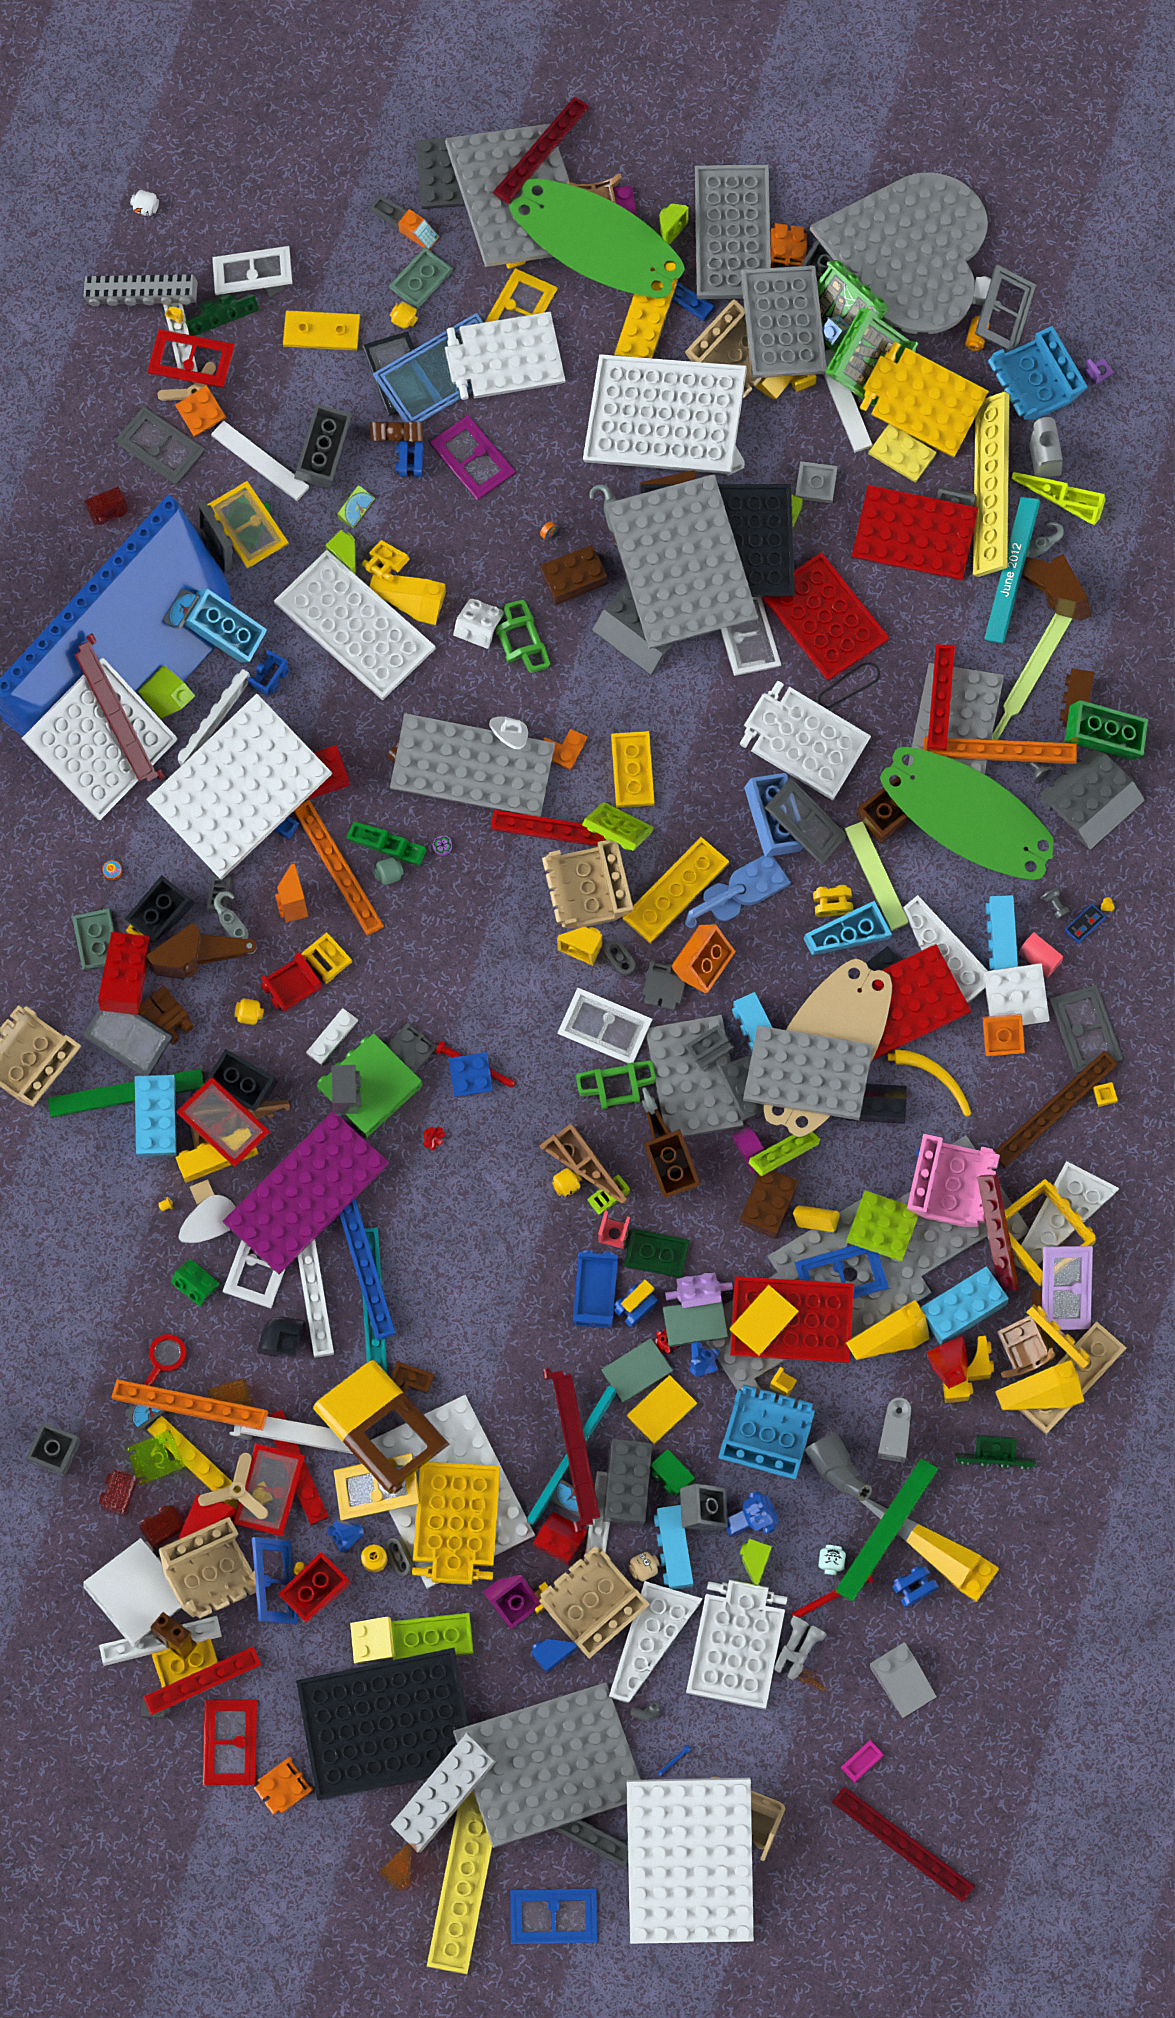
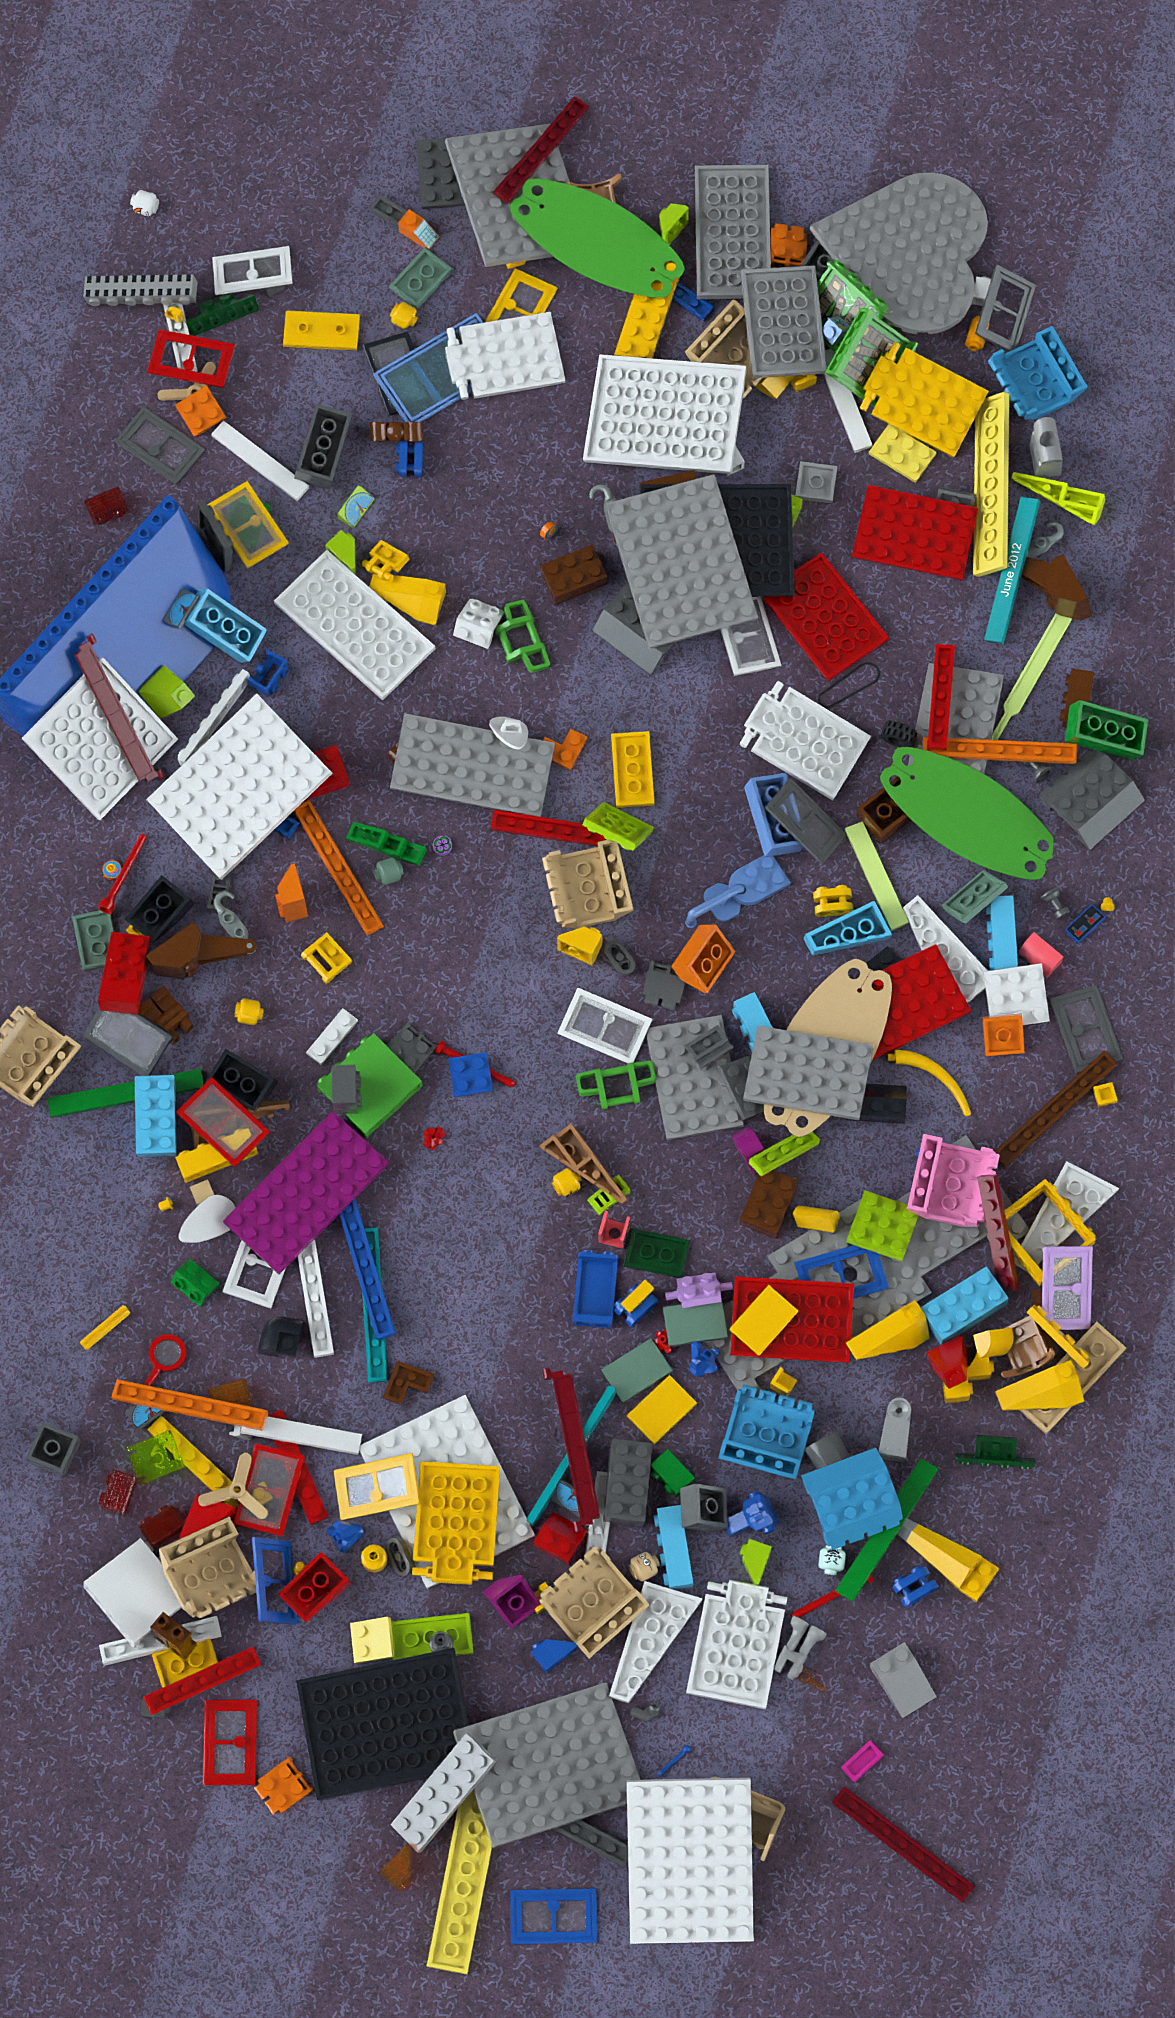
(106, 1326): none -> yellow axle
(107, 904): none -> red piece
(291, 983): red panel -> none
(363, 1402): piece -> none
(441, 1641): none -> dark grey piece
(472, 457): magenta door -> none
(625, 198): magenta plate -> none
(668, 1155): reddish brown slope -> none
(676, 890): yellow plate -> none
(853, 1498): none -> dark azure slope
(898, 734): none -> black tyre
(974, 896): none -> sand green tile
(994, 1342): none -> yellow brick
(1093, 372): medium lavender bracket -> none

